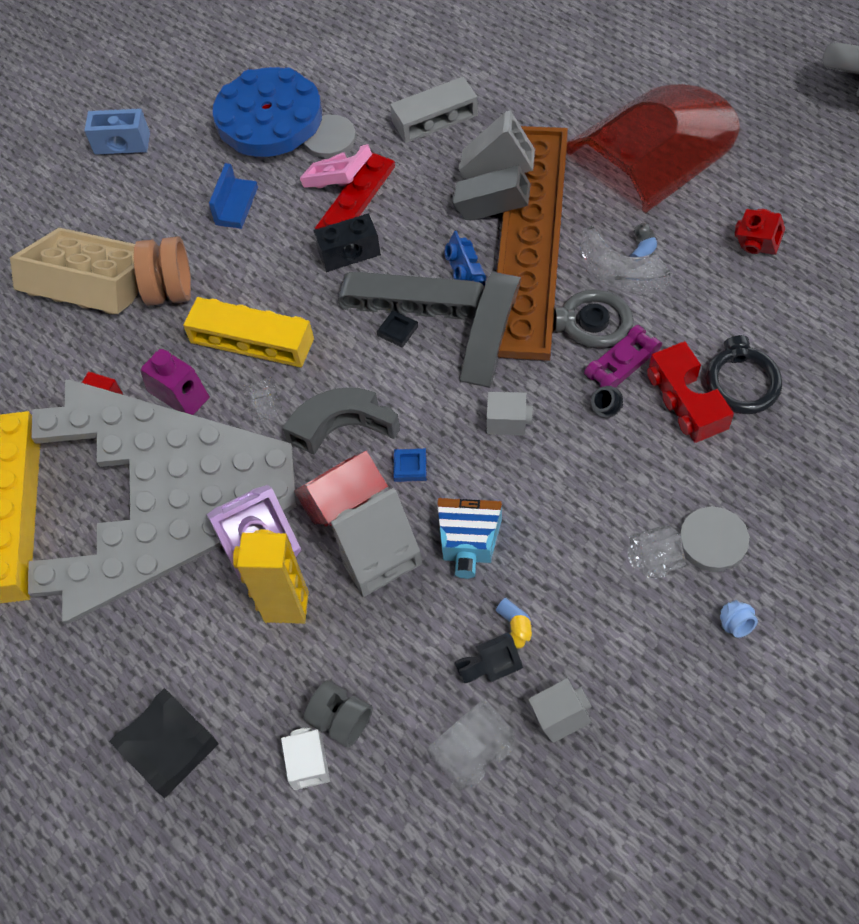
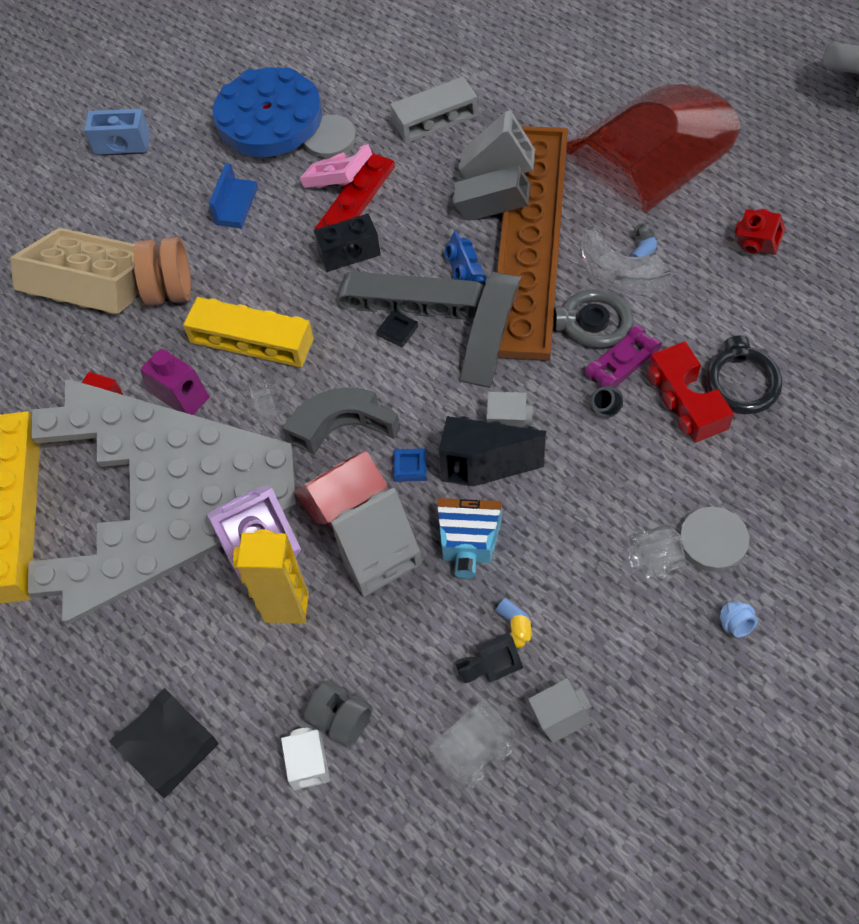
(488, 451): none -> black slope

